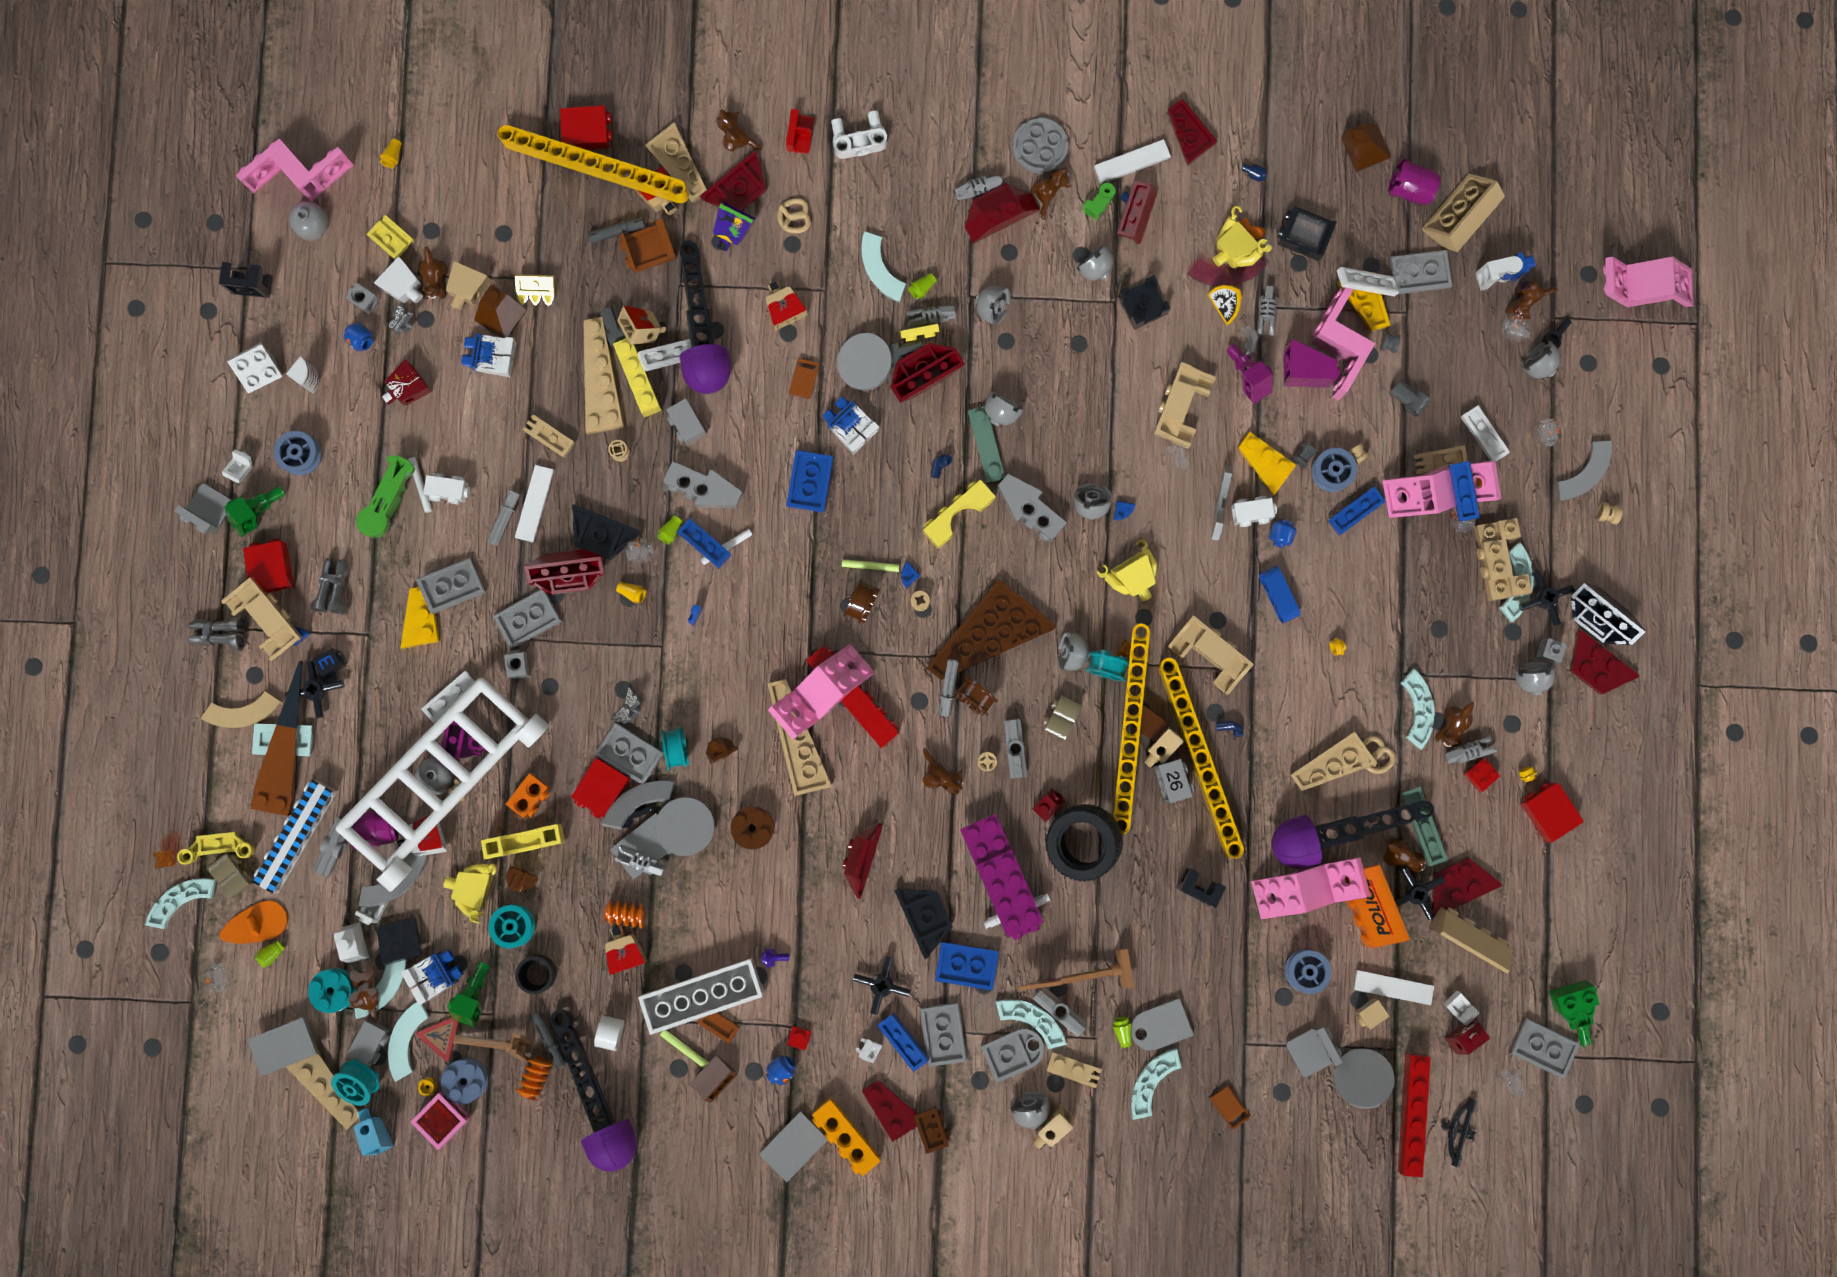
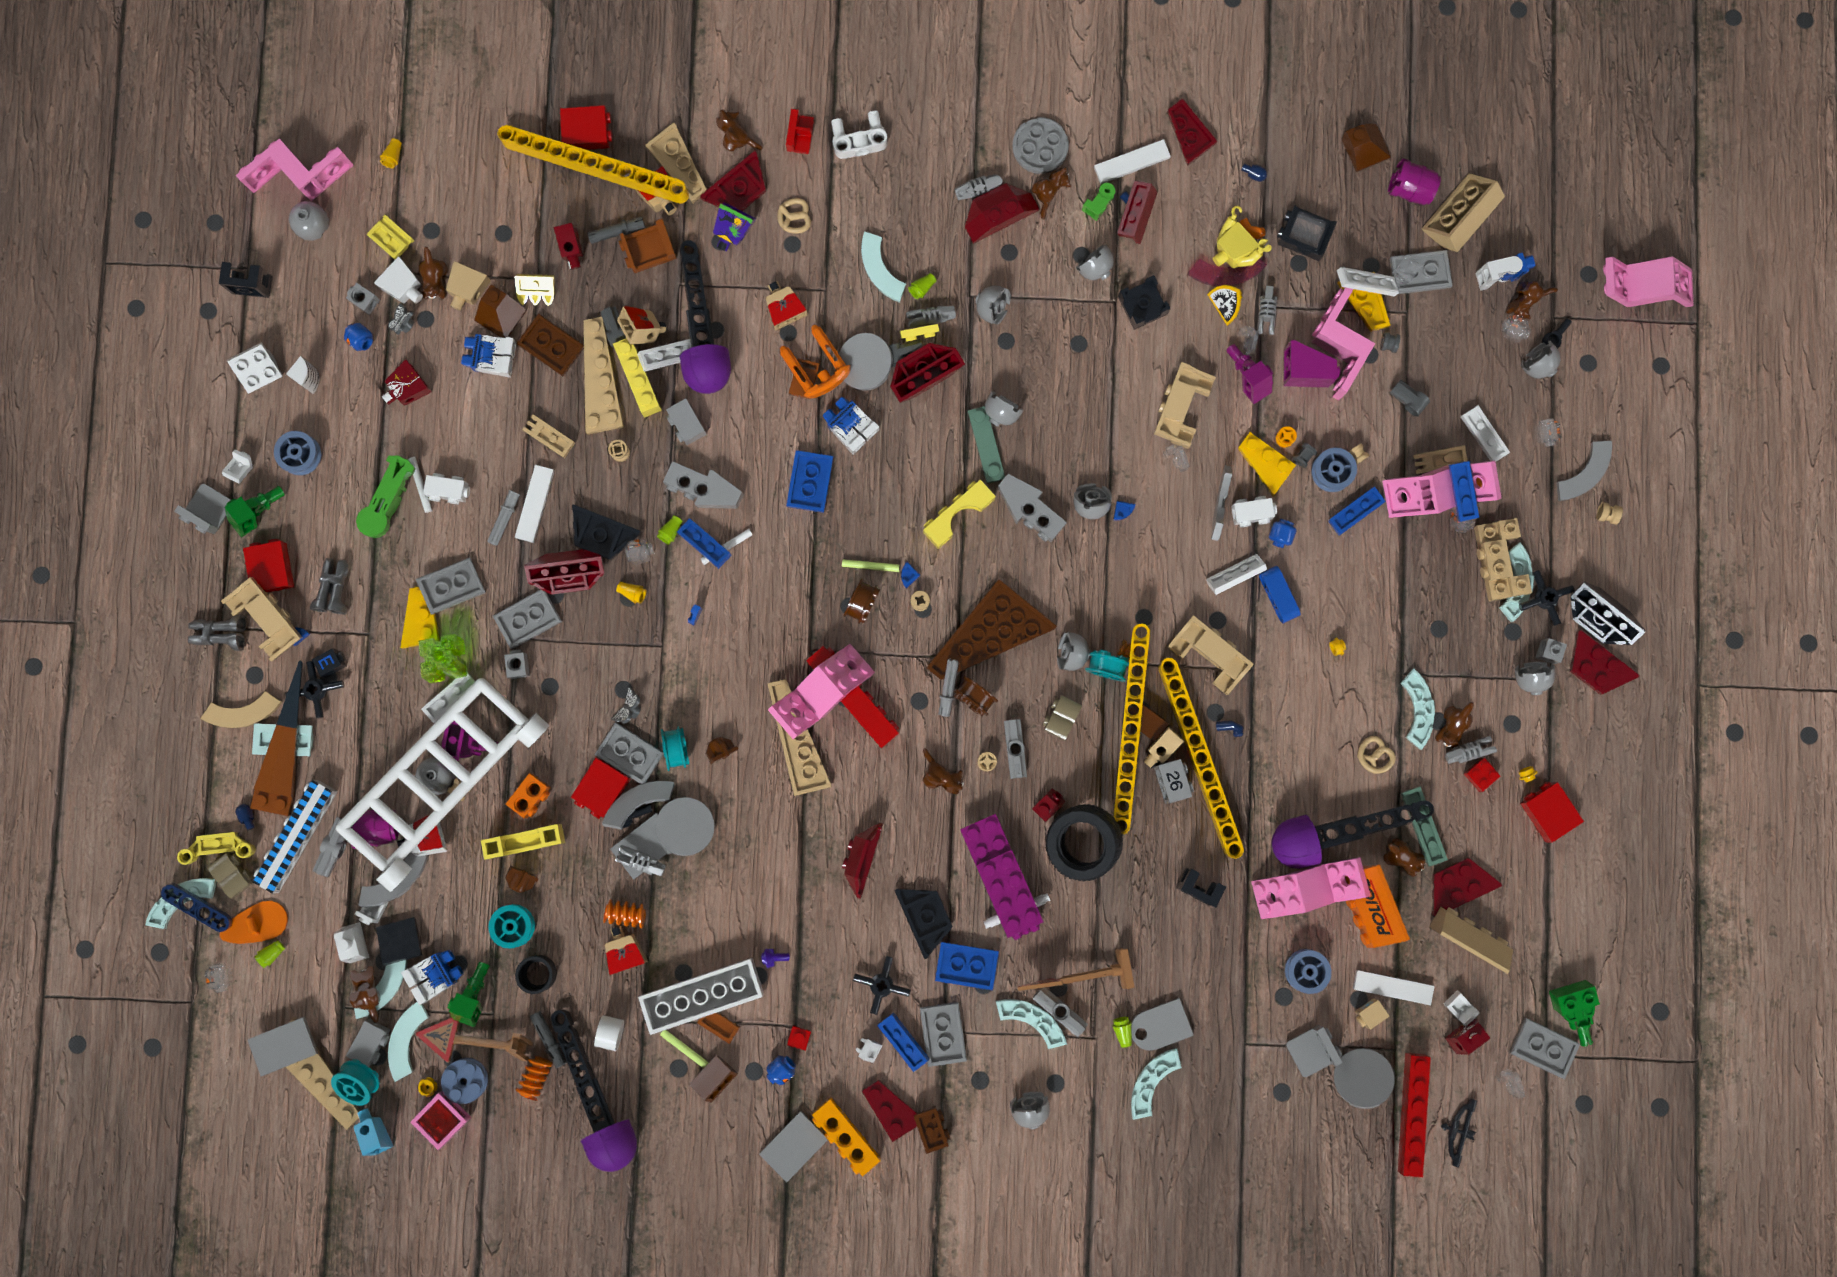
(164, 859): clear orange wheel -> none
(198, 904): none -> dark blue beam
(245, 815): none -> dark blue cylinder
(321, 992): teal wheel -> none
(442, 658): none -> clear neon green brick
(471, 889): light yellow torso -> none
(550, 345): none -> reddish brown tile
(566, 237): none -> dark red torso
(741, 823): reddish brown wheel -> none
(827, 381): none -> orange piece
(939, 463): dark blue arm -> none
(1011, 1054): light grey tile -> none
(1059, 1122): tan torso -> none
(1073, 1069): tan hinge -> none
(1134, 574): light yellow torso -> none
(1229, 1106): dark orange piece -> none
(1236, 574): none -> white plate
(1284, 435): none -> light orange wheel
(1339, 760): tan wing -> none
(1424, 889): black bar -> none

